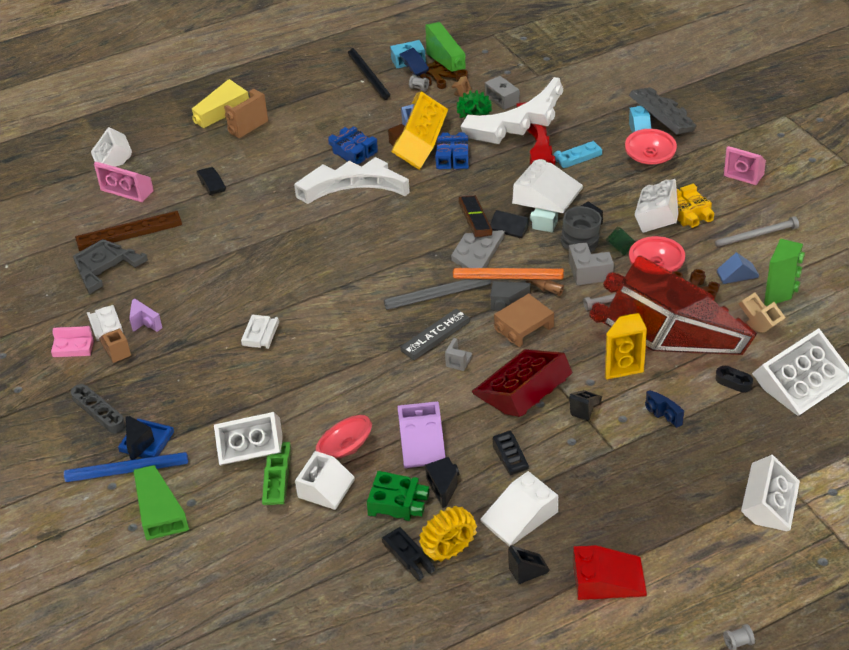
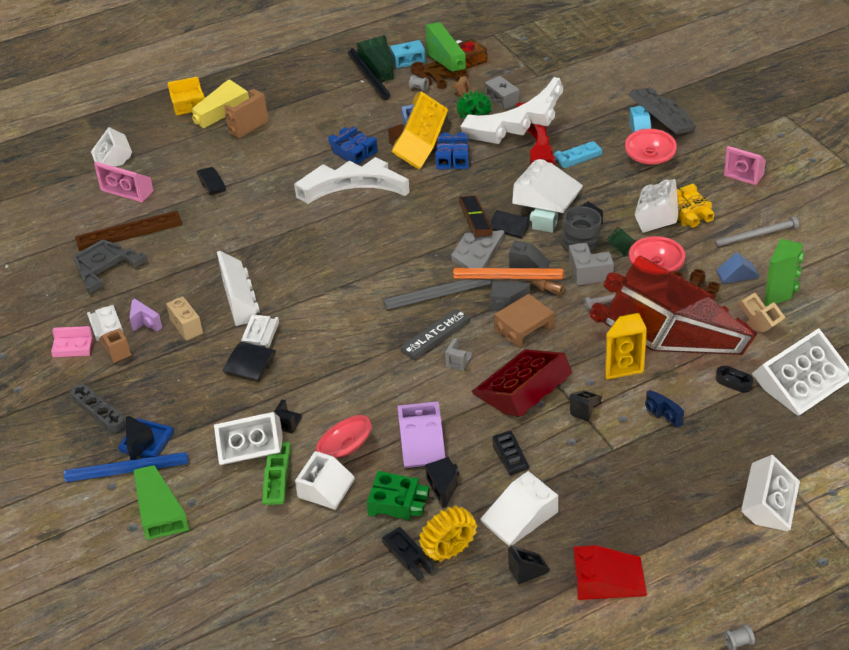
(184, 318): none -> tan brick
(185, 94): none -> yellow panel
(237, 289): none -> white slope
(249, 361): none -> black slope
(288, 419): none -> black panel
(377, 57): none -> clear green slope
(414, 61): dark blue slope -> none
(474, 53): none -> clear orange torso
(526, 256): none -> dark grey slope

